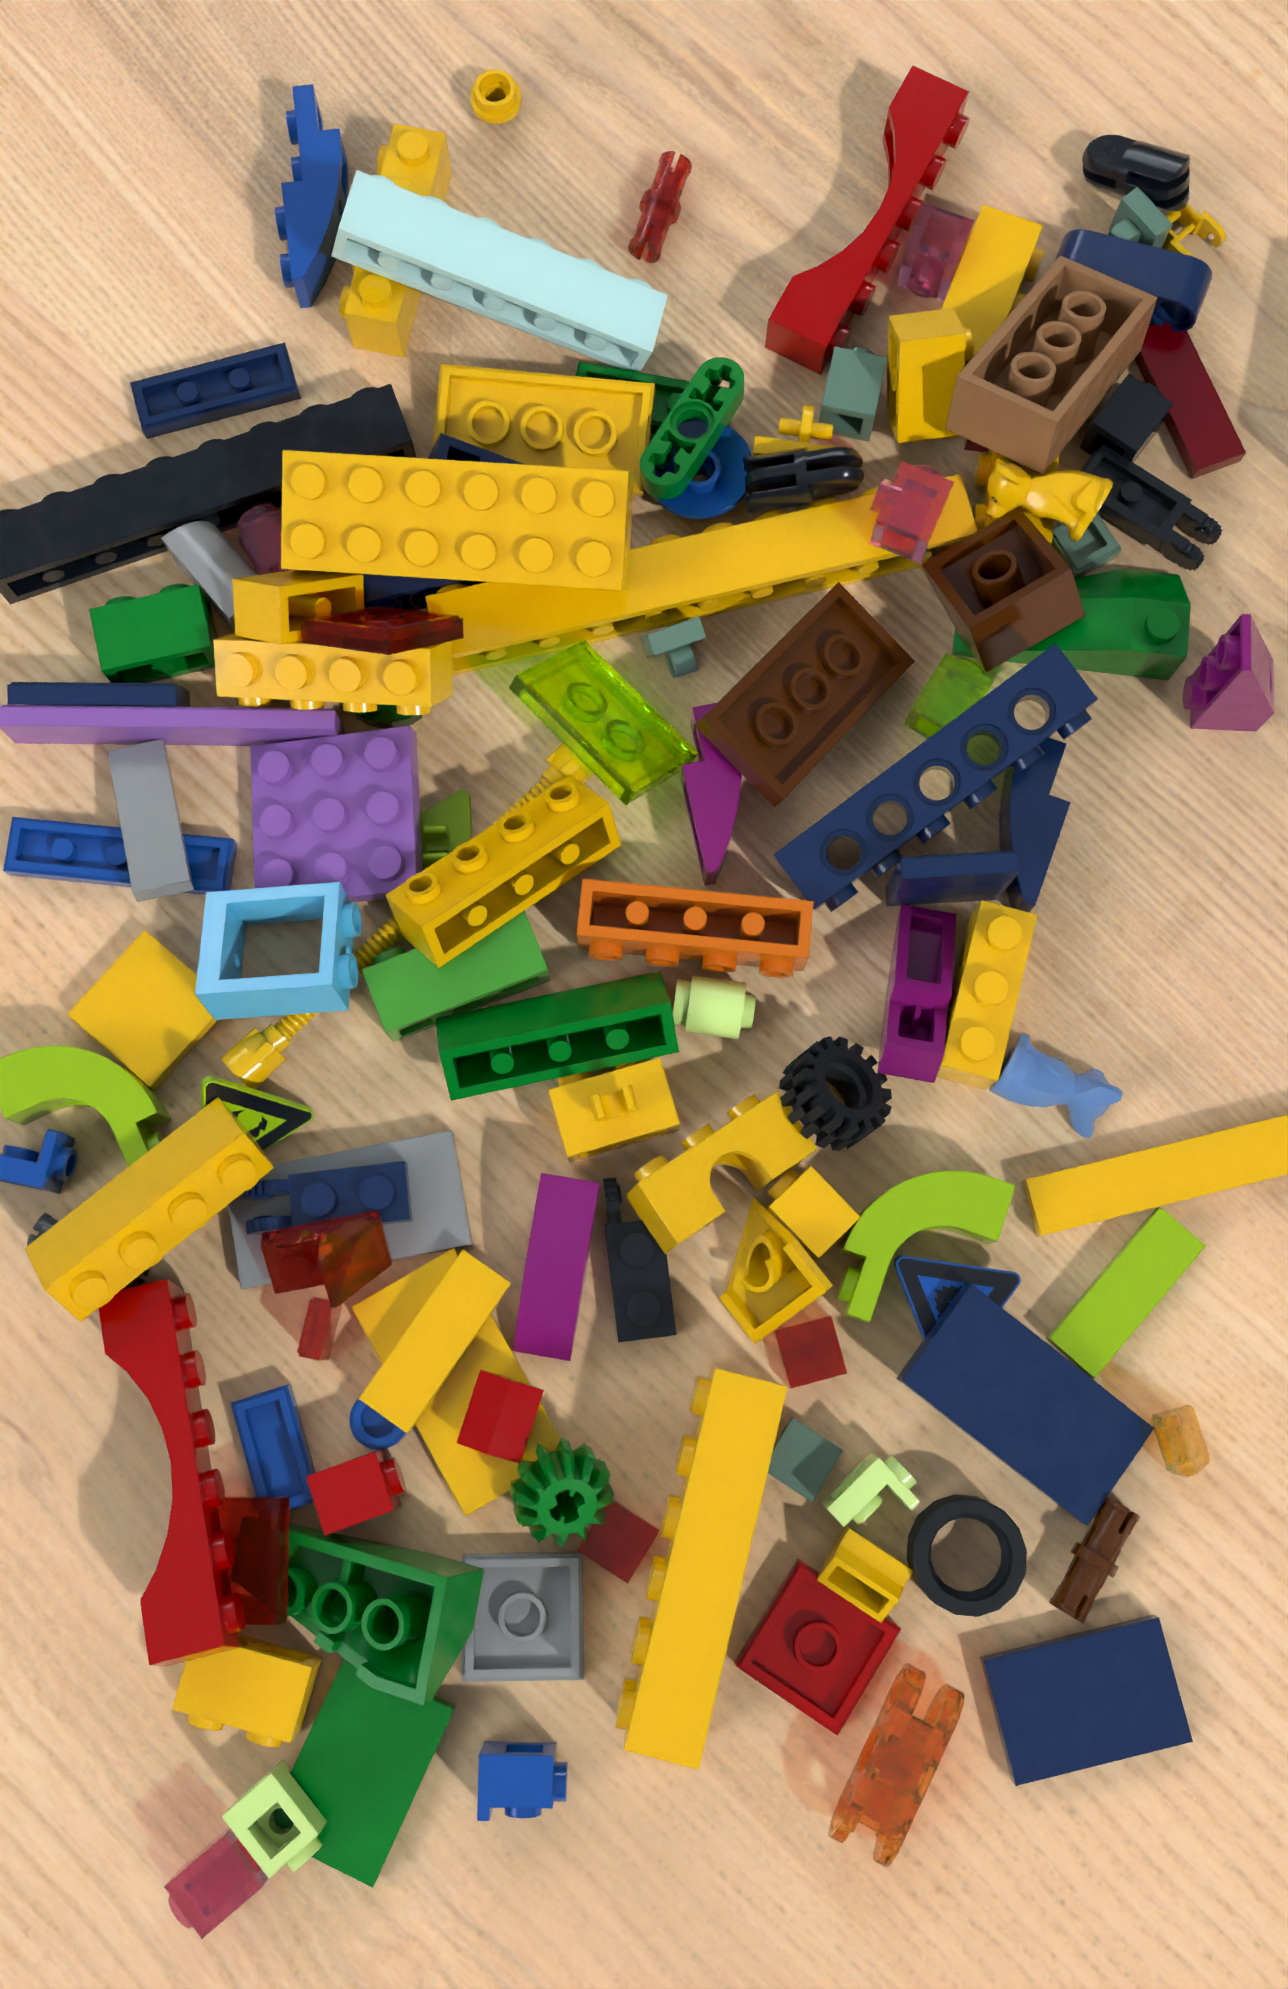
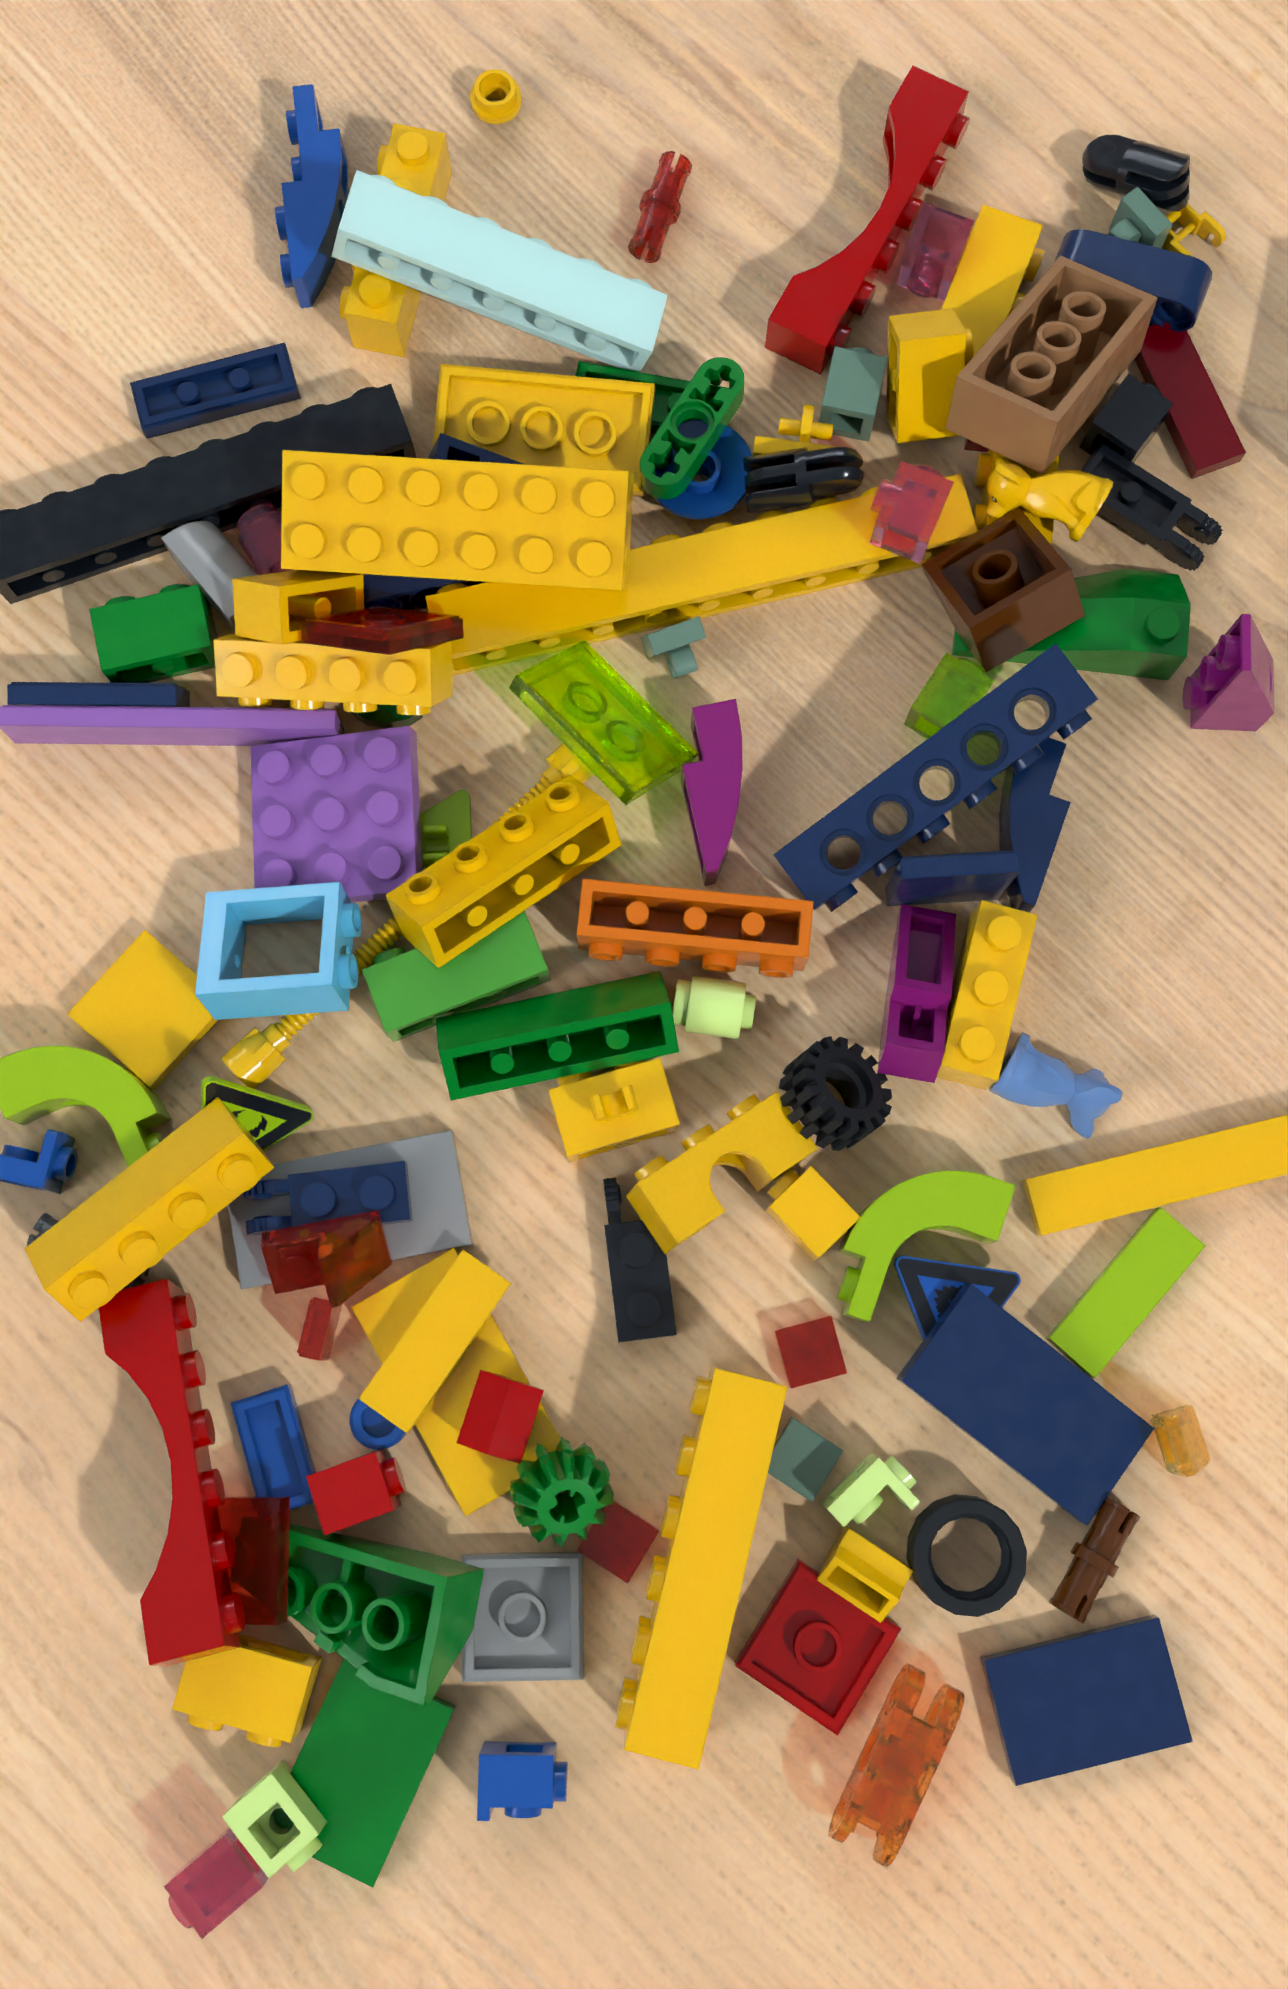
(98, 855): blue tile -> none
(150, 820): light grey tile -> none
(556, 1266): magenta slope -> none
(770, 1276): yellow slope -> none
(805, 694): reddish brown plate -> none
(1091, 551): sand green tile -> none

